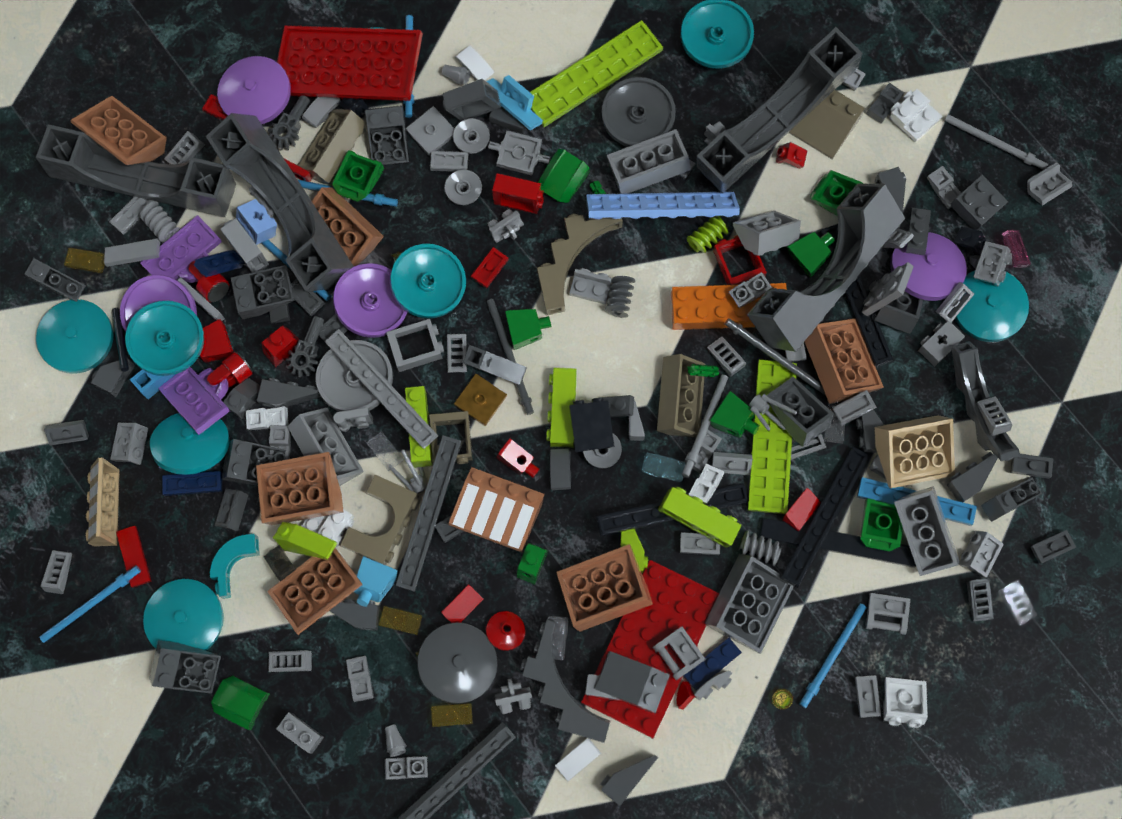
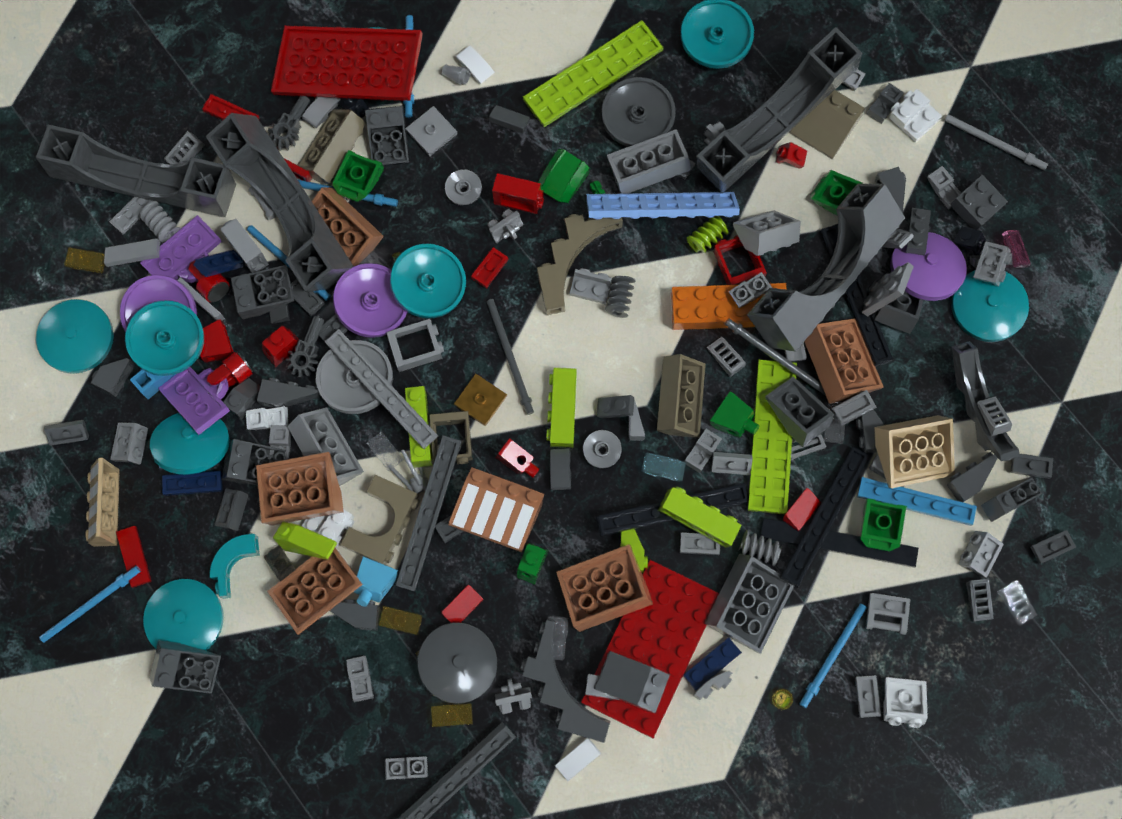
(54, 280): dark grey slope -> none
(63, 573): light grey slope -> none
(120, 340): black bar -> none
(121, 132): nougat slope -> none
(239, 701): green slope -> none
(254, 88): medium lavender dish -> none
(256, 221): light blue brick -> none
(300, 733): light grey brick -> none
(303, 661): light grey slope -> none
(353, 418): light grey plate -> none
(394, 741): light grey cone -> none
(448, 161): light grey plate -> none
(449, 353): light grey slope -> none
(471, 100): dark grey window -> none
(471, 128): light grey dish -> none
(494, 365): slope -> none
(501, 639): red dish -> none
(516, 101): medium azure bracket -> none
(519, 152): light grey plate -> none
(525, 326): green torso -> none
(591, 425): black panel -> none
(624, 781): dark grey slope -> none
(684, 695): red tile -> none
(685, 650): light grey plate -> none
(692, 457): light grey bar -> none
(703, 370): green axle -> none
(707, 483): white slope -> none
(760, 405): light grey plant -> none
(811, 252): green torso -> none
(927, 531): light grey slope -> none
(948, 335): light grey brick -> none
(952, 301): light grey tile -> none
(1048, 184): light grey bracket -> none

